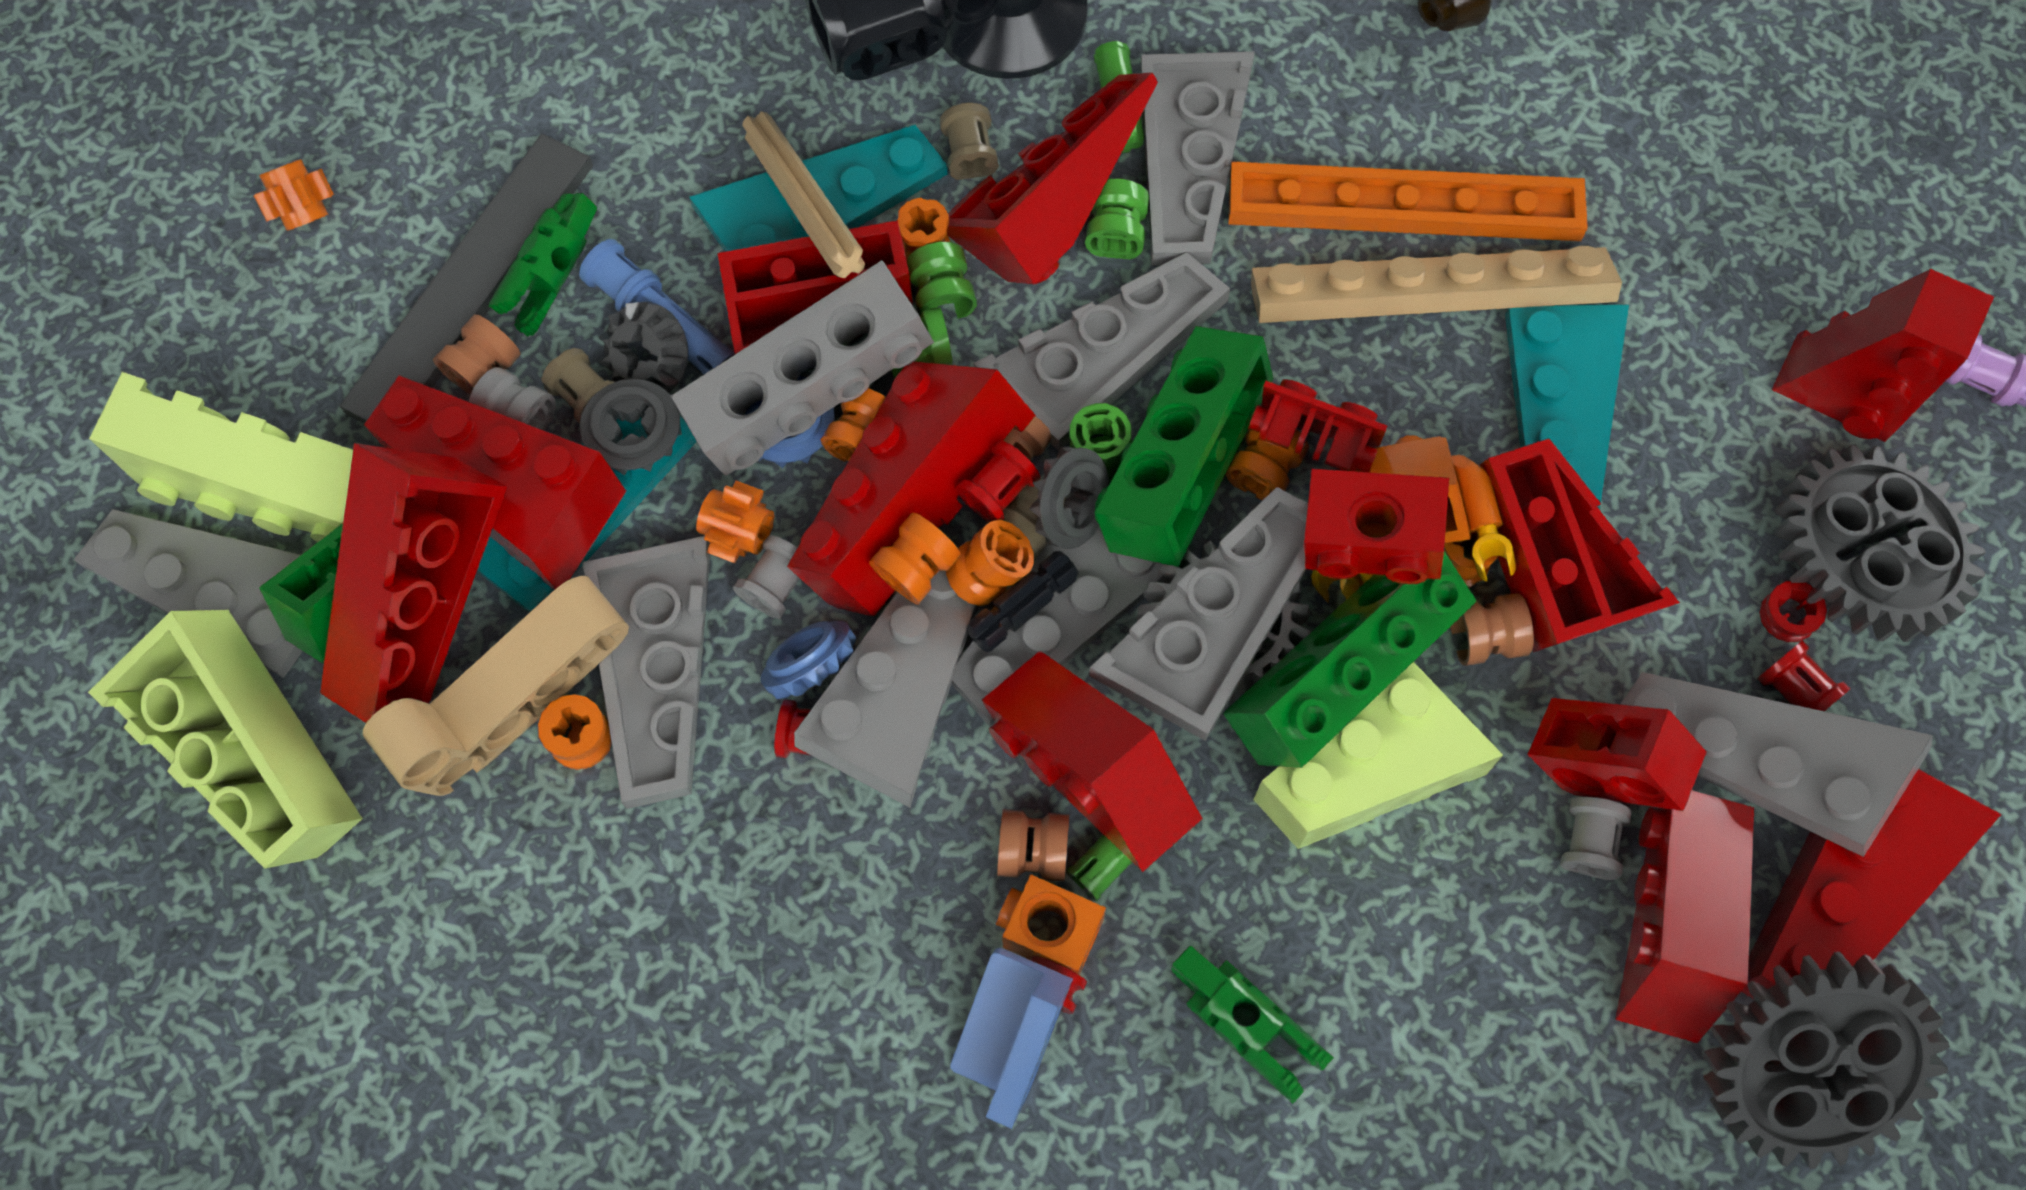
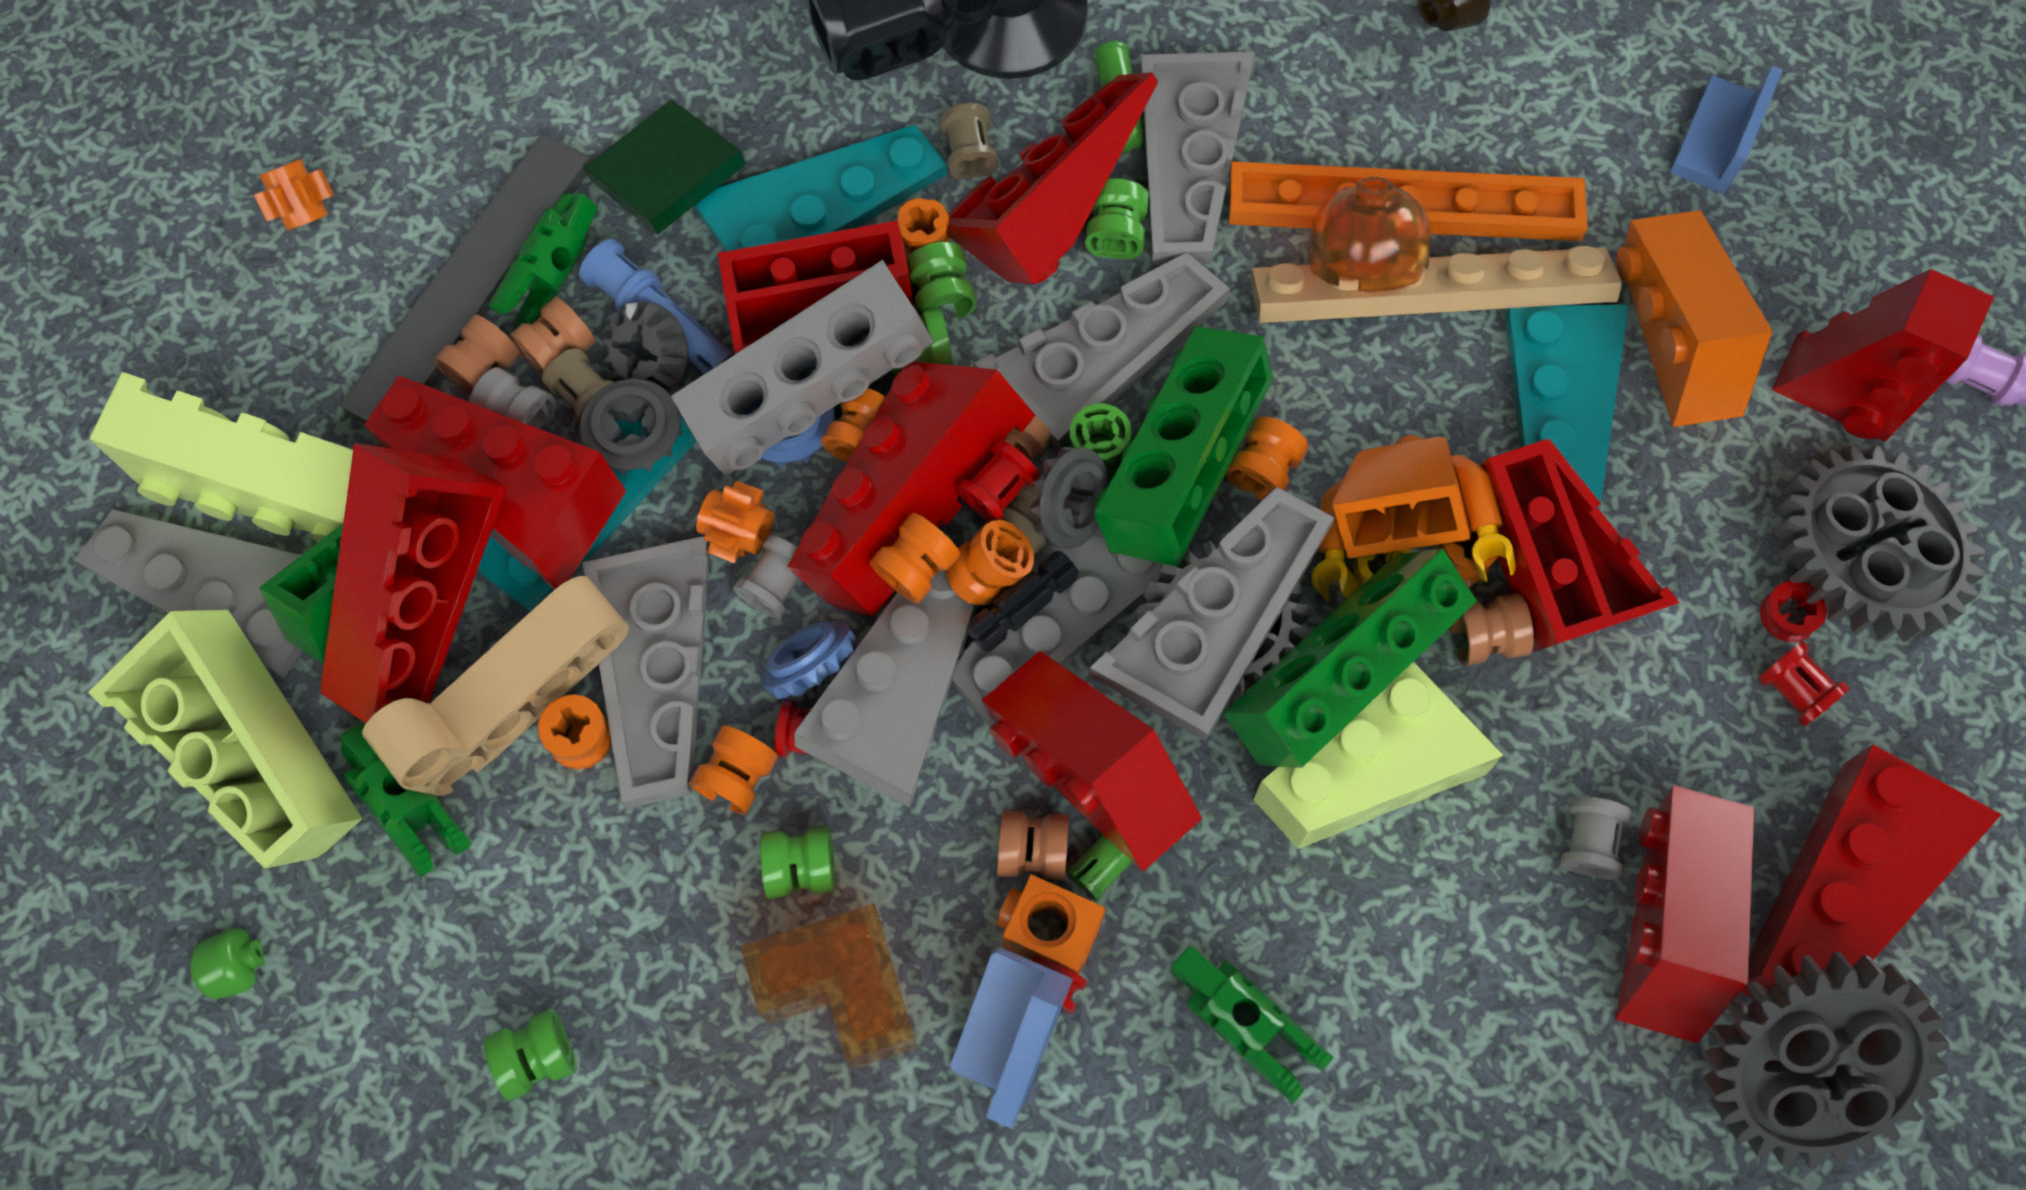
(225, 963): none -> bright green piece
(398, 809): none -> green hinge
(529, 1054): none -> bright green wheel
(551, 335): none -> nougat wheel
(665, 166): none -> dark green tile
(734, 768): none -> orange wheel
(797, 862): none -> bright green wheel
(804, 196): tan axle -> none
(837, 965): none -> clear orange brick
(1295, 405): red hinge -> none
(1370, 236): none -> clear orange cylinder
(1405, 503): red brick -> none
(1618, 752): red brick -> none
(1693, 316): none -> orange wedge
(1723, 131): none -> medium blue panel
(1793, 760): light grey wing -> none

